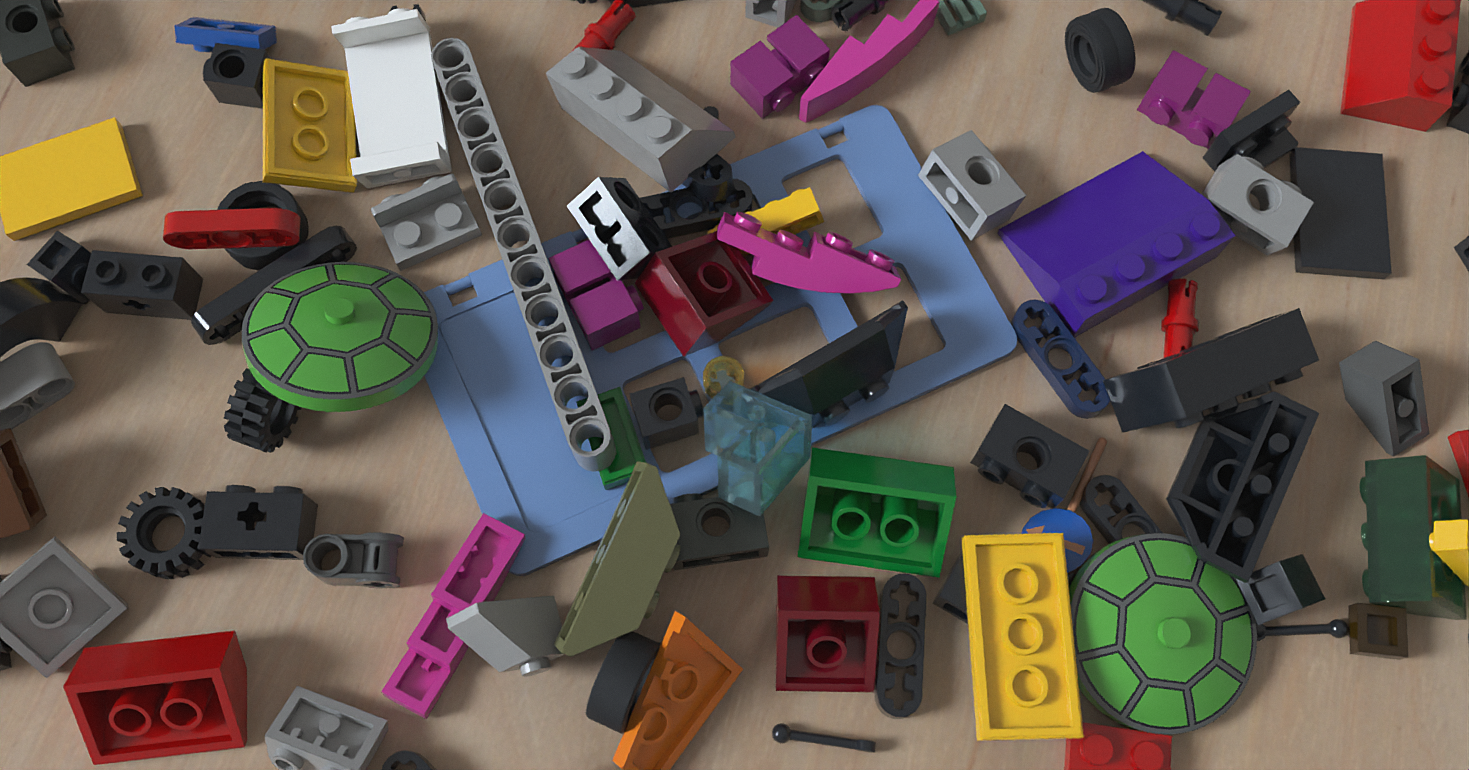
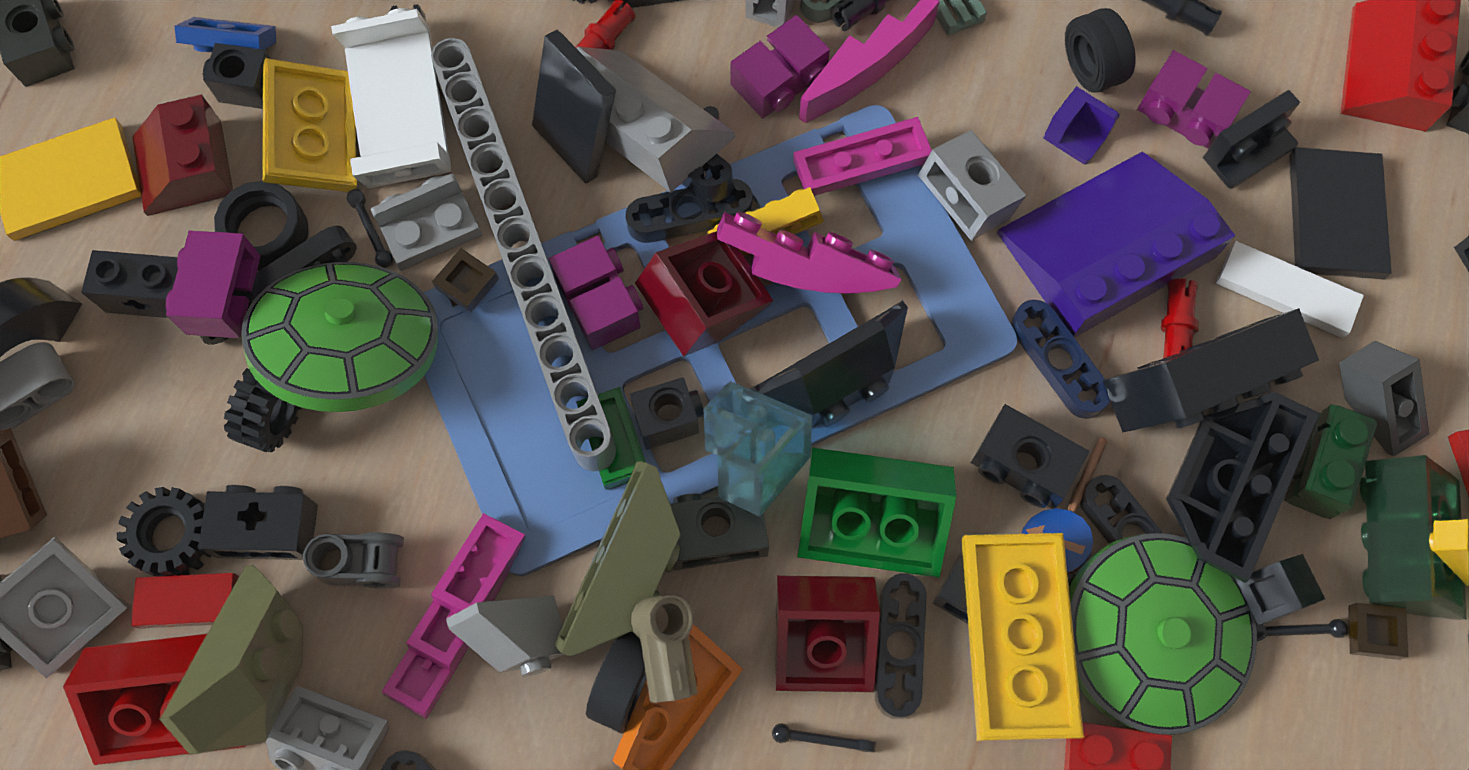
(63, 264): black bracket -> none
(180, 599): none -> red tile
(181, 156): none -> dark red slope
(207, 275): none -> magenta piece
(231, 228): red beam -> none
(239, 671): none -> olive wedge
(357, 200): none -> black hinge
(465, 280): none -> dark brown plate
(572, 106): none -> black tile
(618, 226): black brick -> none
(667, 652): none -> dark tan piece
(732, 367): clear yellow bush -> none
(862, 156): none -> dark pink plate
(1081, 125): none -> dark purple panel
(1280, 204): light grey brick -> none
(1289, 288): none -> white tile
(1332, 462): none -> dark green brick

